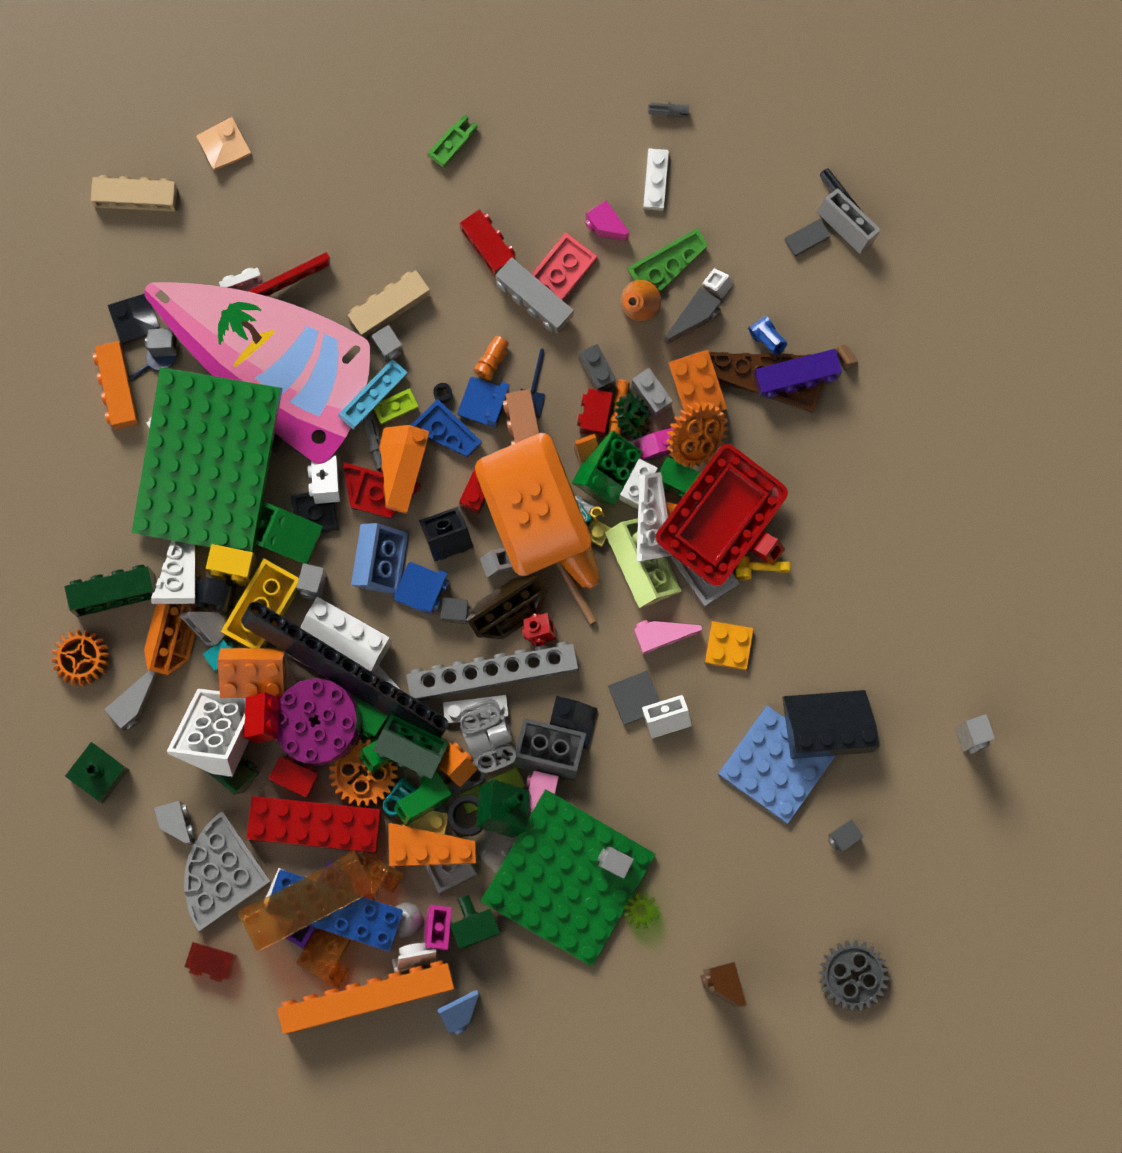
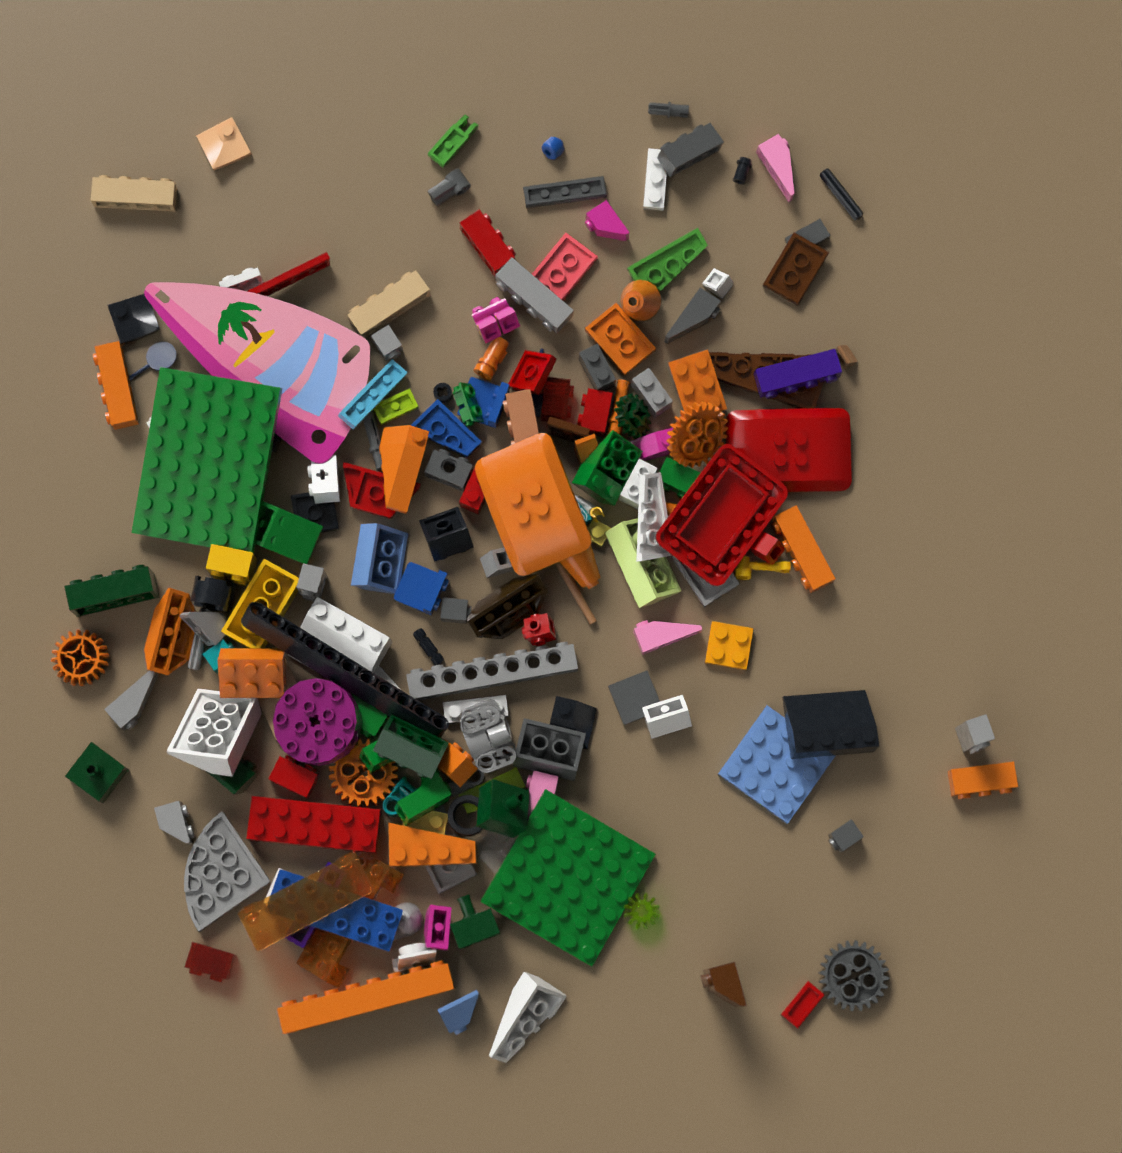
(161, 342): brick -> none
(177, 576): white wing -> none
(196, 650): none -> light grey axle
(261, 717): red brick -> none
(428, 647): none -> black axle
(454, 184): none -> dark grey piece
(456, 479): none -> dark grey brick
(465, 395): none -> green hinge
(494, 317): none -> dark pink hips
(527, 1008): none -> white wedge
(532, 371): none -> red plate
(553, 148): none -> blue piece
(556, 398): none -> clear red brick
(564, 192): none -> dark grey tile
(566, 430): none -> reddish brown tile
(615, 862): light grey brick -> none
(620, 339): none -> orange plate
(689, 149): none -> dark grey brick
(742, 170): none -> black pin
(765, 332): blue piece -> none
(776, 158): none -> bright pink slope
(795, 269): none -> reddish brown tile
(797, 446): none -> red wedge
(802, 1004): none -> red tile
(803, 549): none -> orange brick
(848, 220): light grey brick -> none
(983, 780): none -> orange brick

